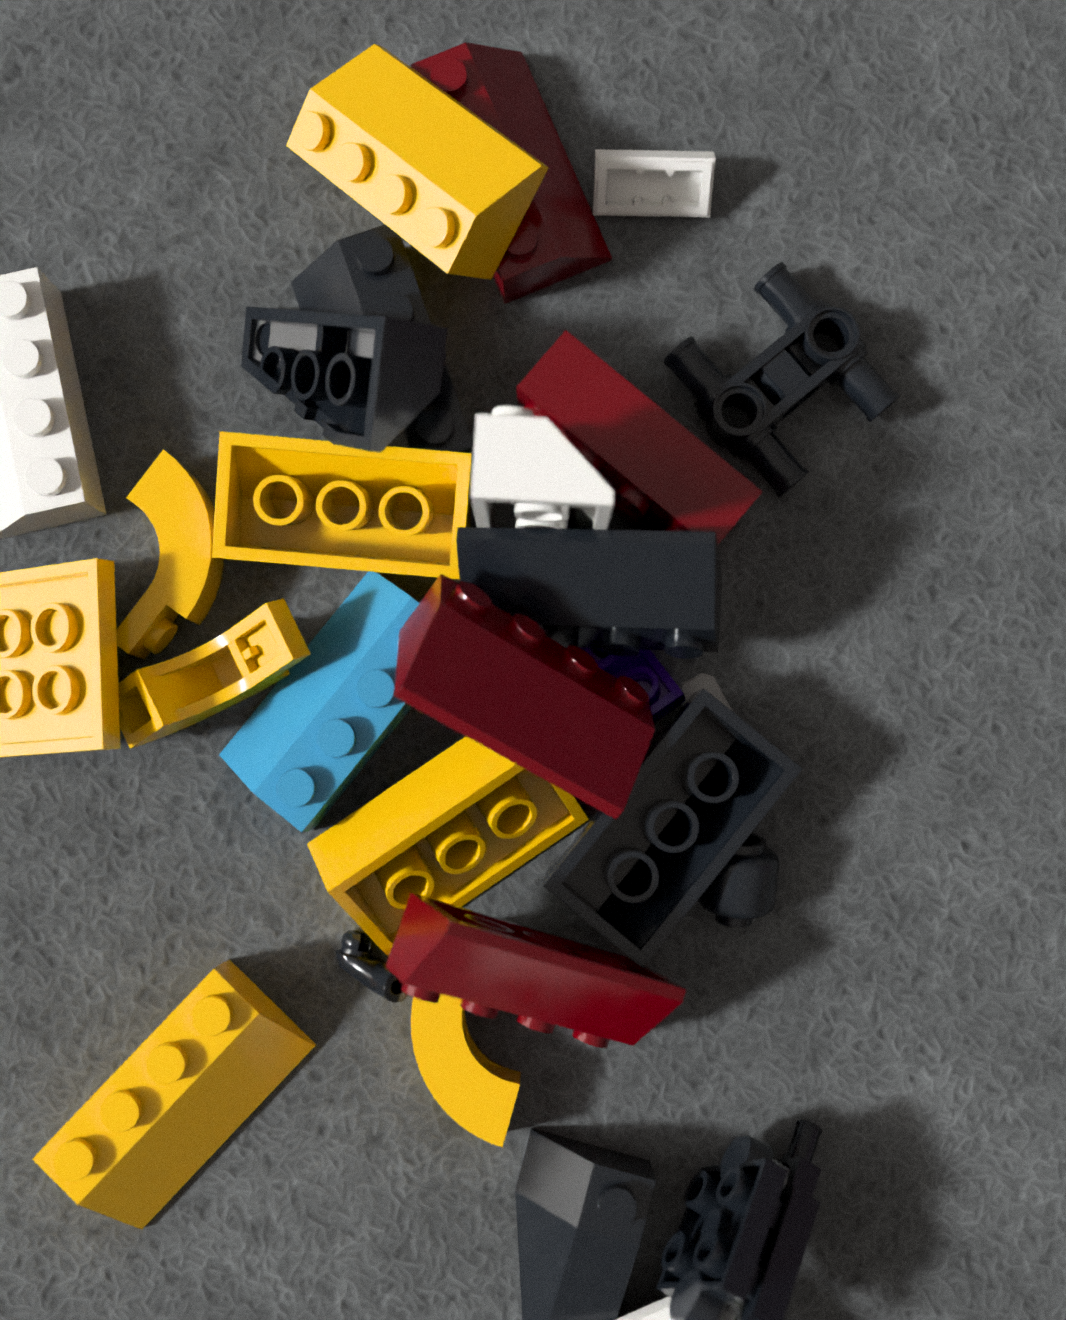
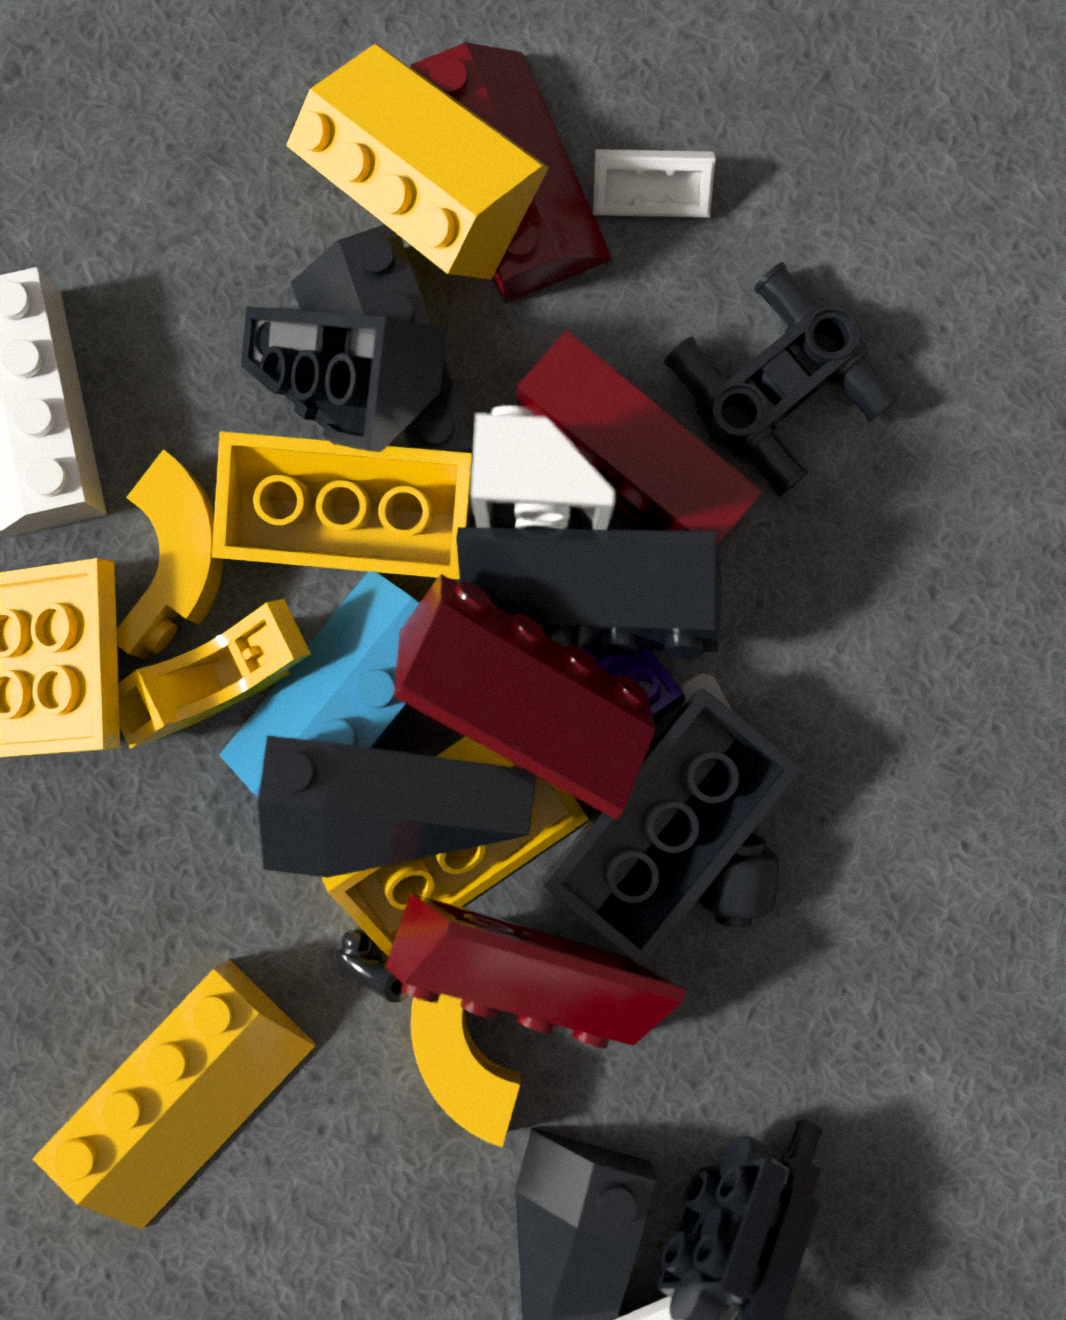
(364, 808): none -> black wedge

